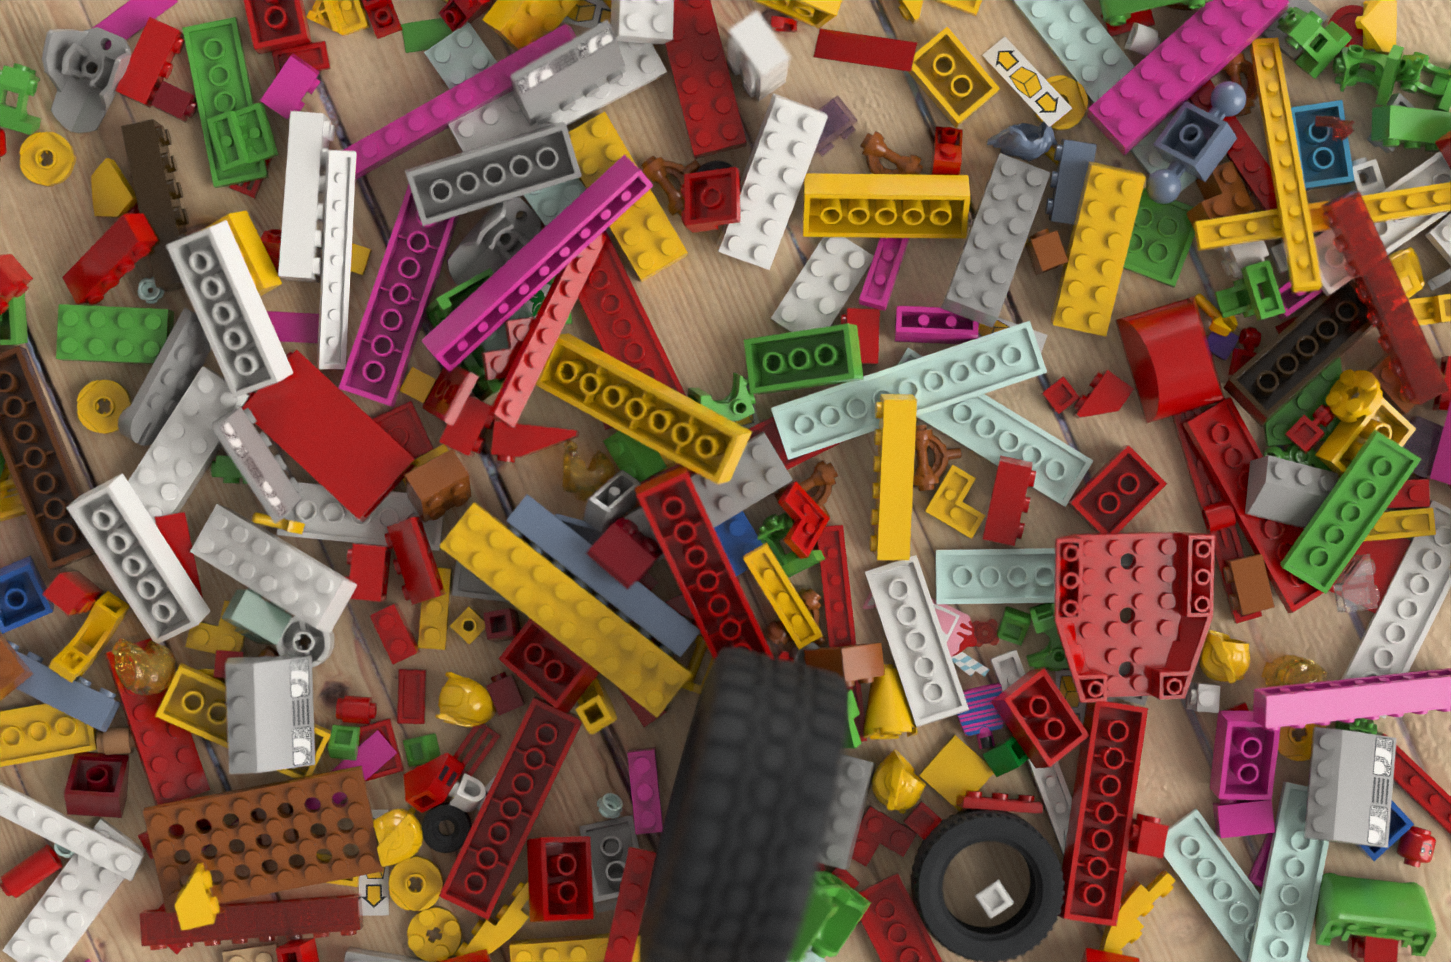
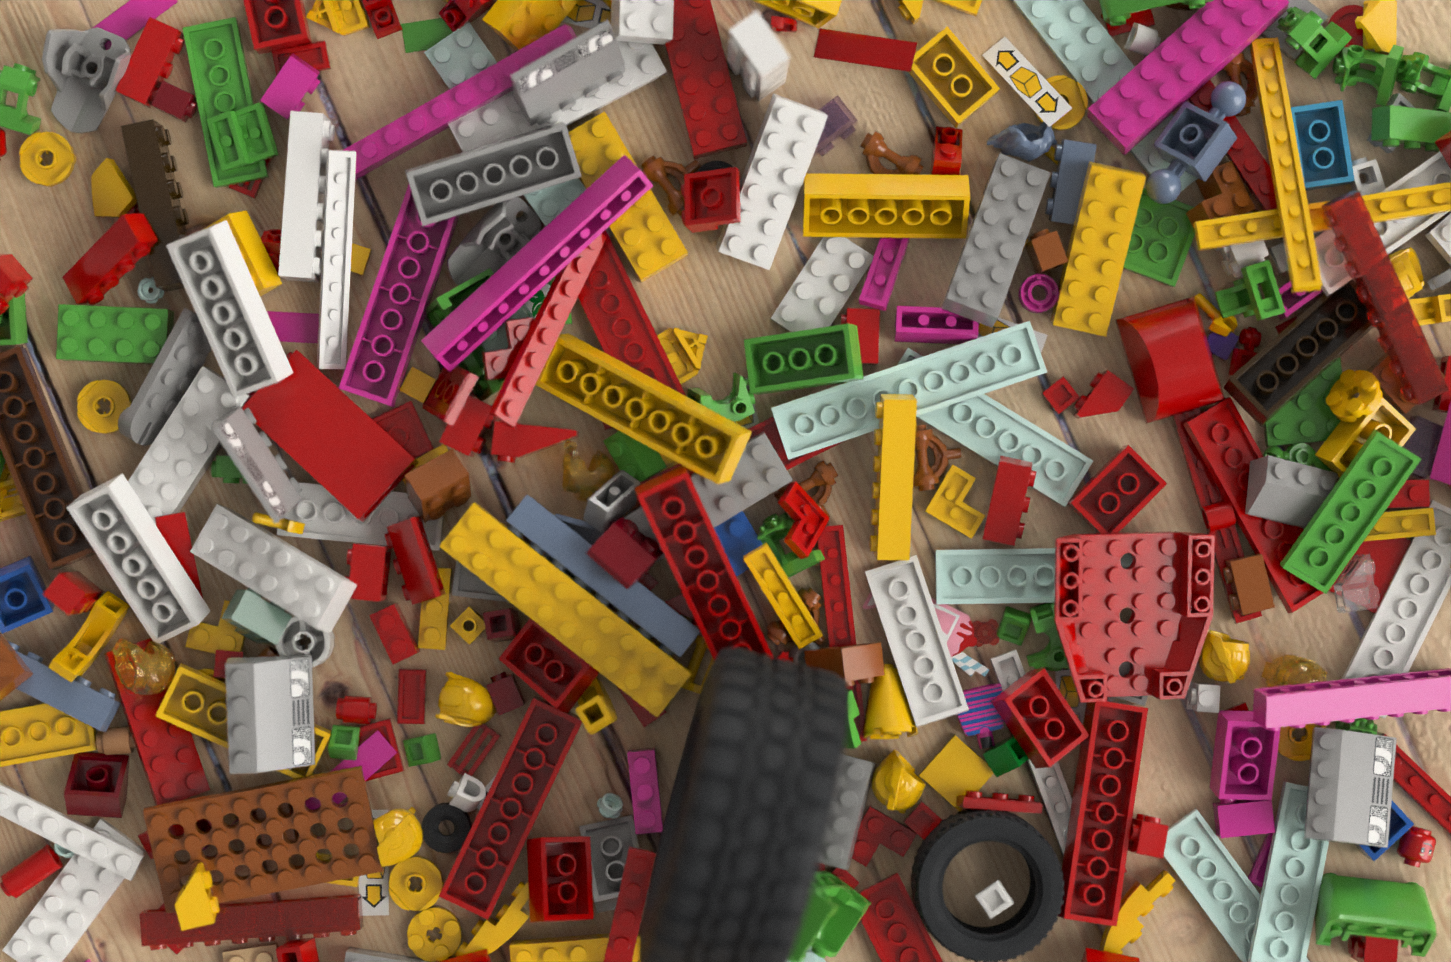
(431, 782): red slope -> none
(683, 351): none -> yellow slope
(1051, 293): none -> dark pink wheel
(1307, 433): red plate -> none
(1341, 128): clear red plate -> none

